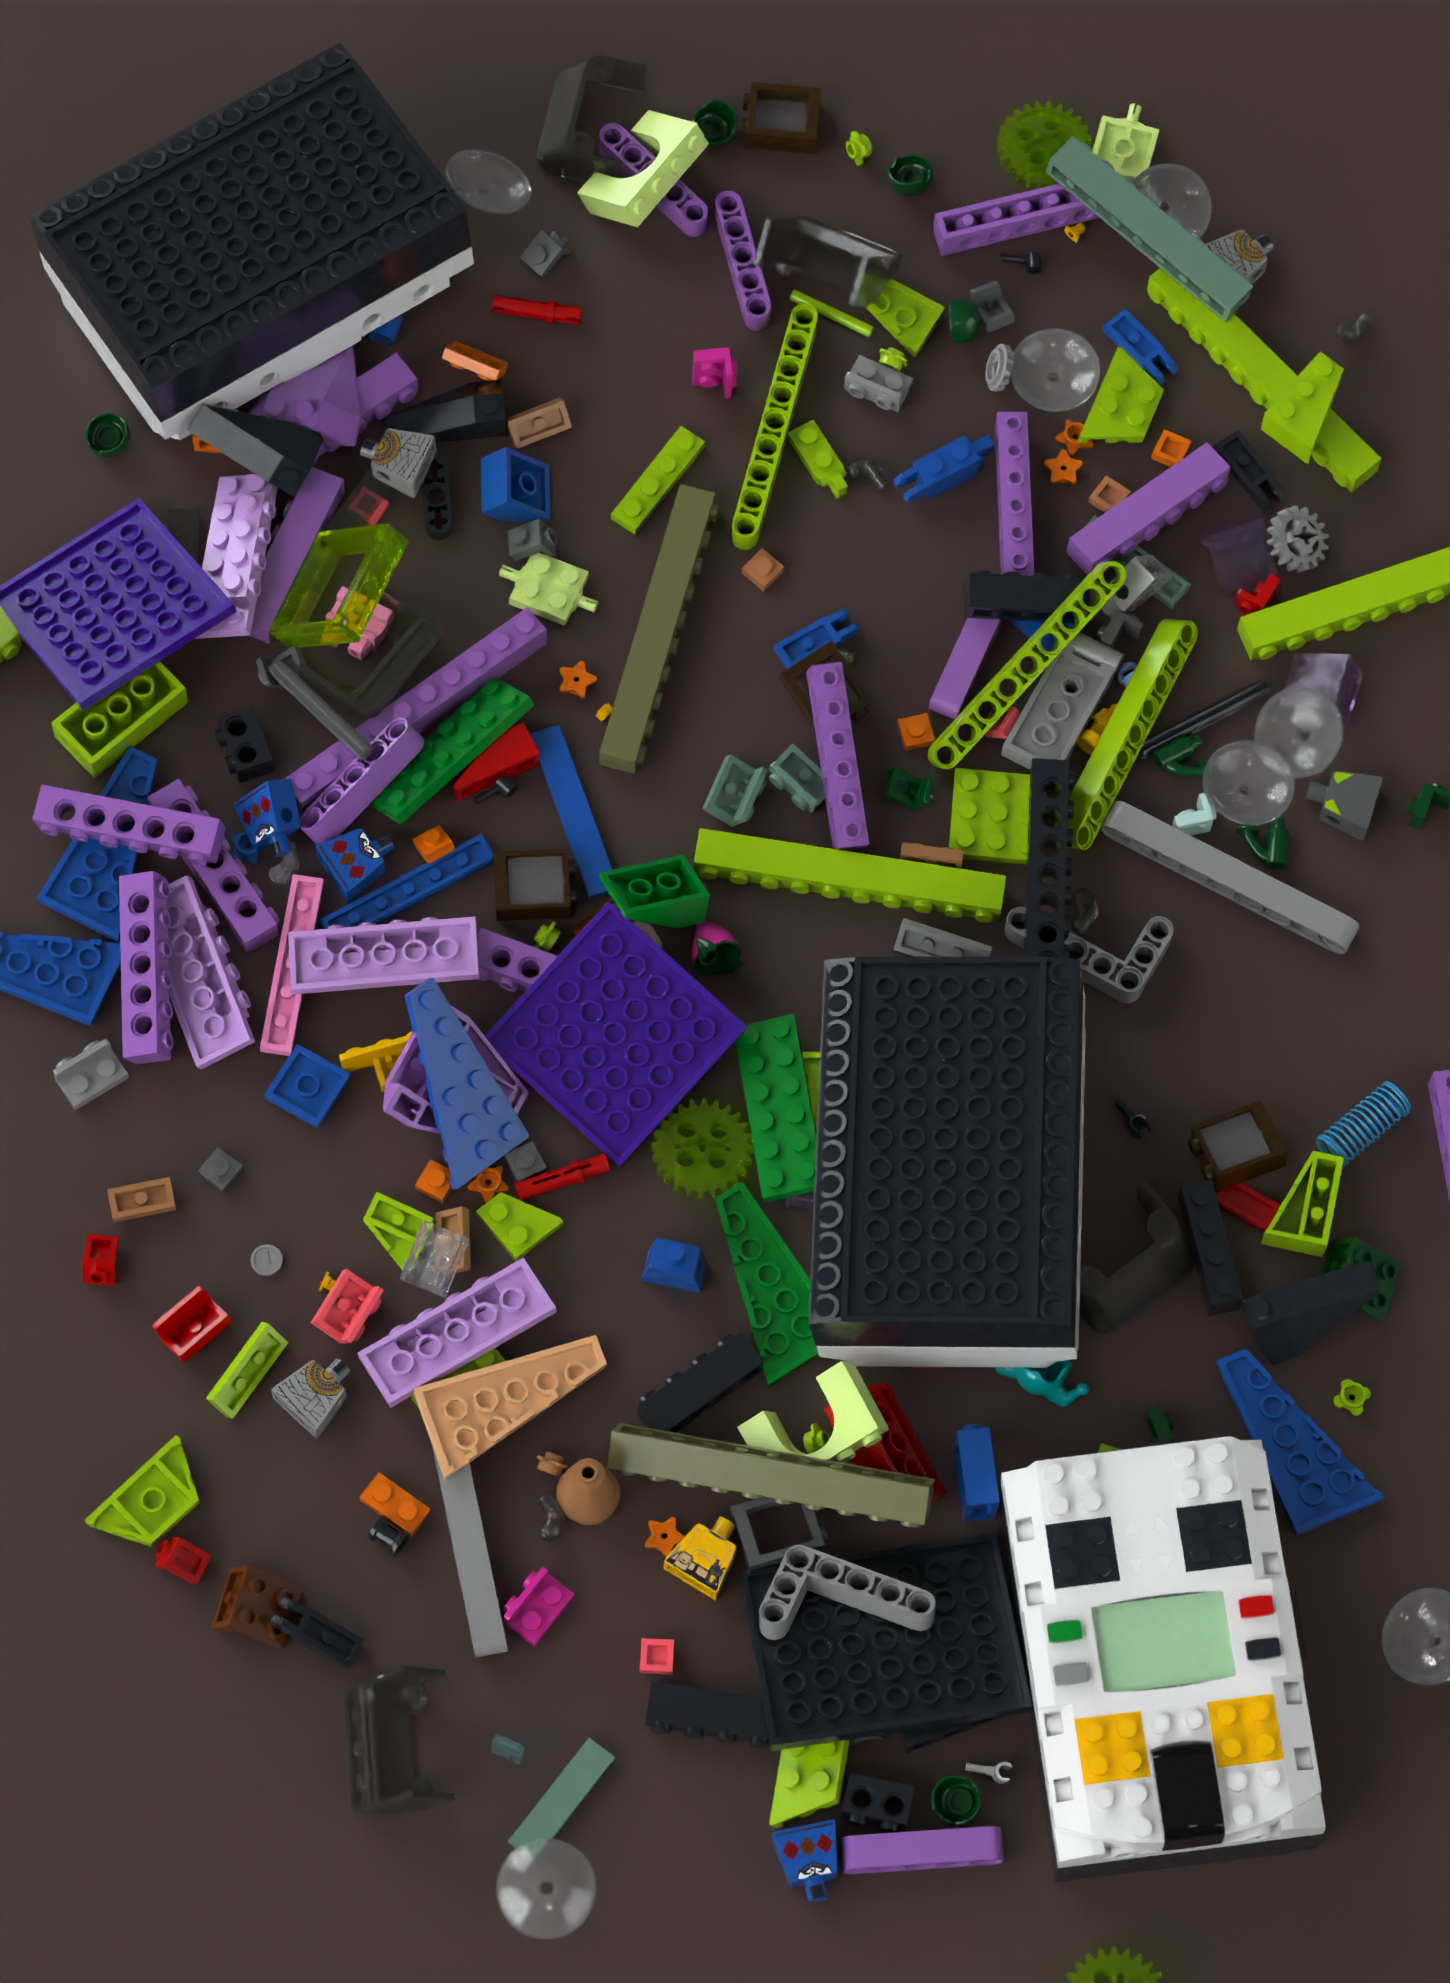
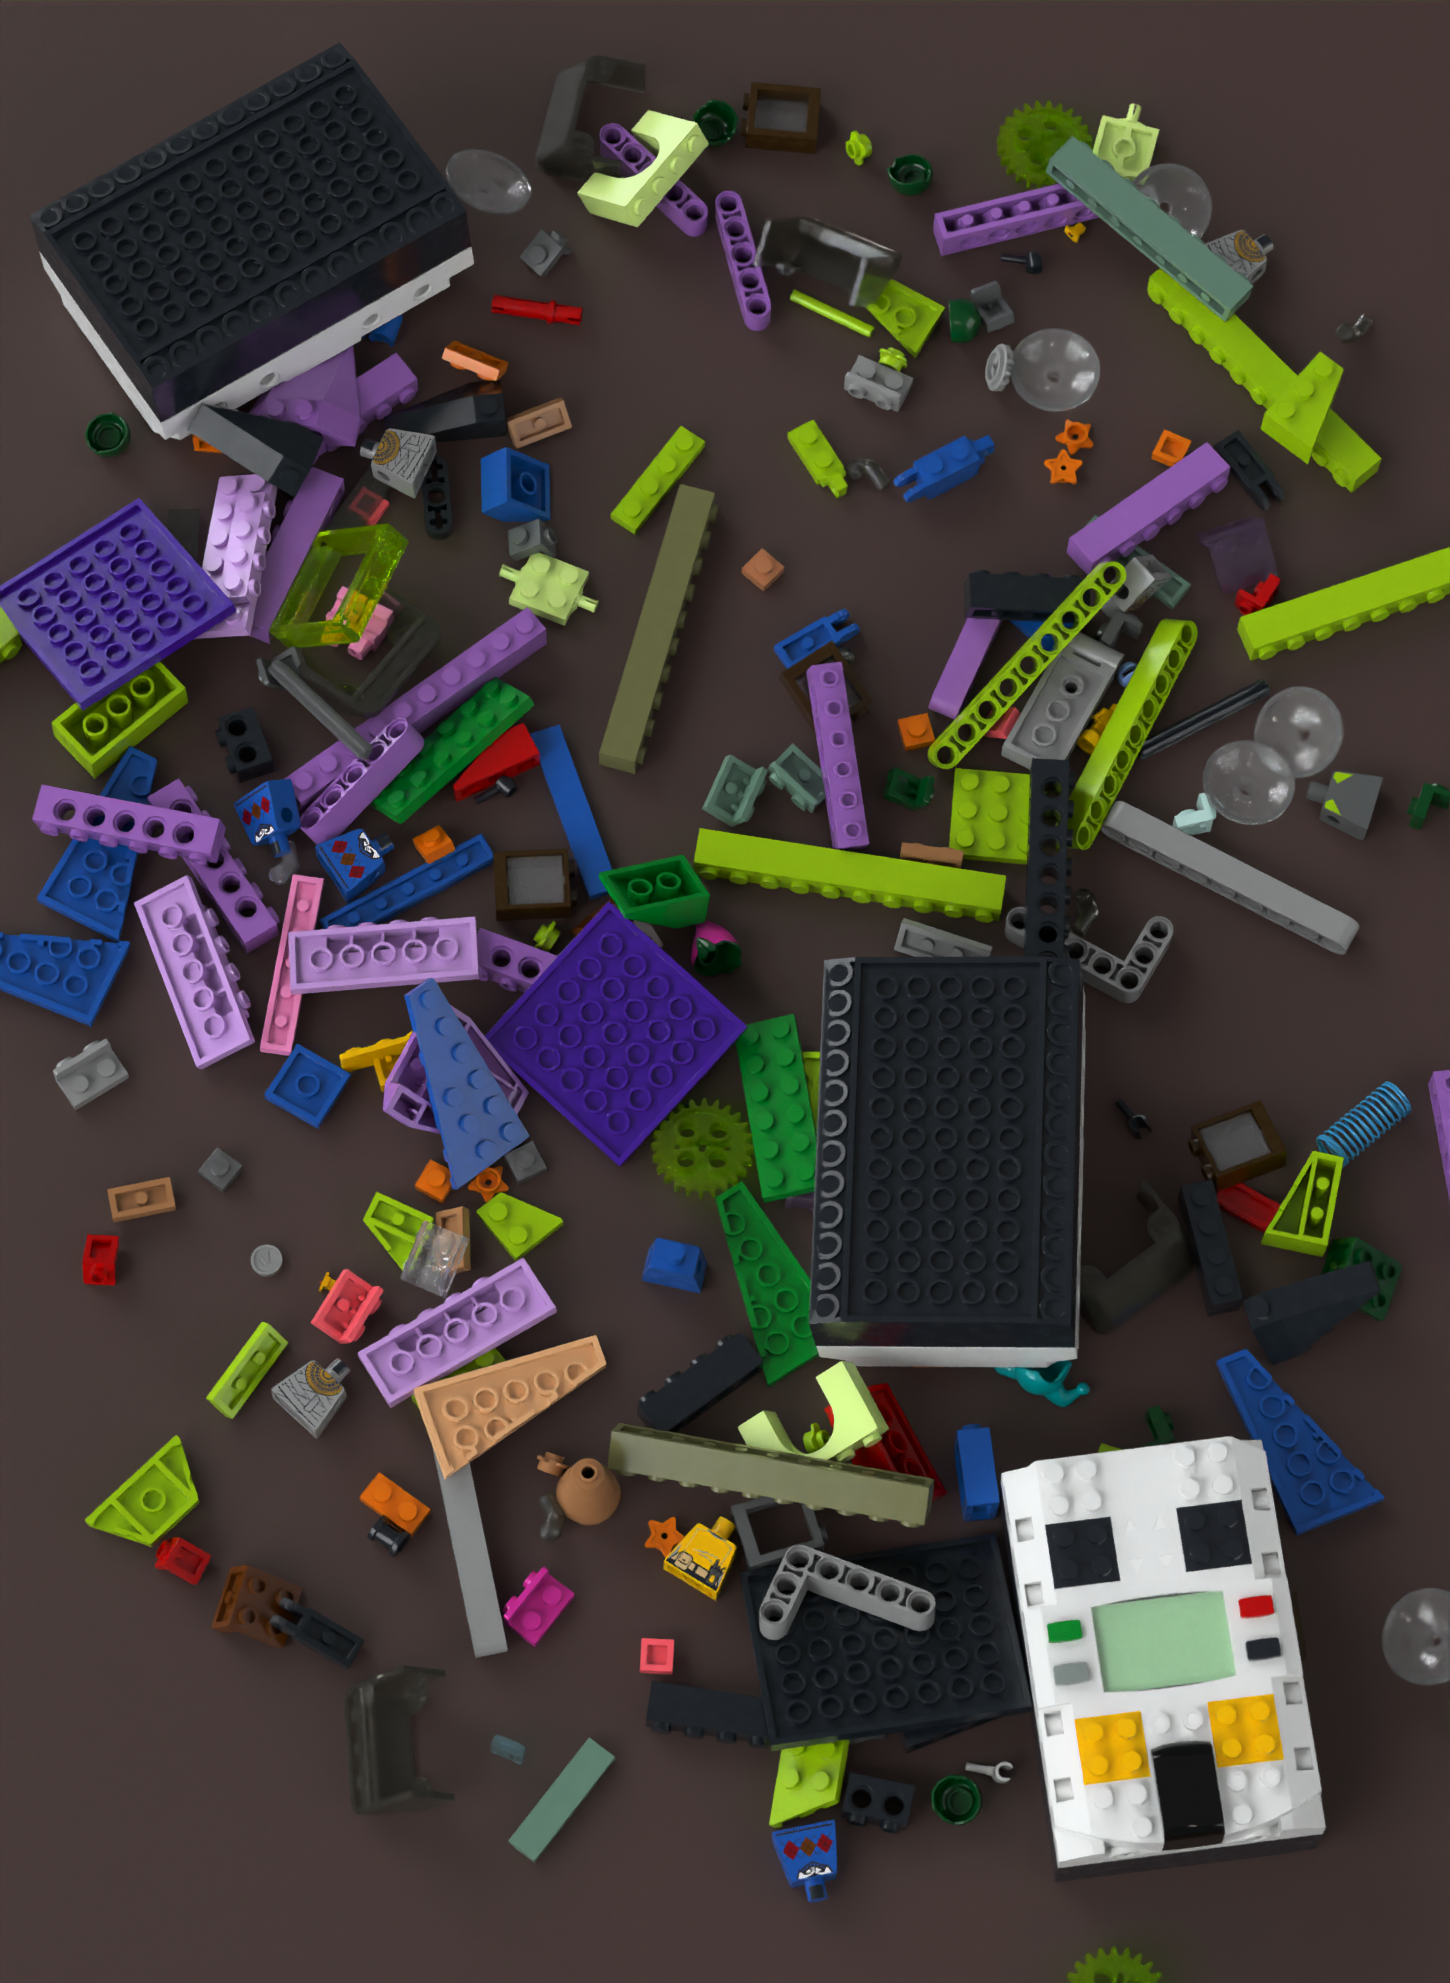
(136, 984): medium lavender brick -> none
(191, 1324): red bracket -> none
(240, 851): blue plate -> none
(527, 1906): clear dish -> none
(562, 1176): red pin -> none
(578, 688): orange plate -> none
(604, 712): yellow piece -> none
(713, 368): dark pink bracket -> none
(770, 438): lime beam -> none
(922, 1850): medium lavender beam -> none
(1014, 493): medium lavender brick -> none
(1108, 494): nougat plate -> none
(1123, 403): lime wing -> none
(1139, 344): blue hinge -> none
(1170, 755): dark green plant -> none
(1276, 850): dark green plant -> none
(1297, 539): light grey gear -> none
(1331, 674): clear purple bracket -> none
(1349, 1388): lime plate -> none

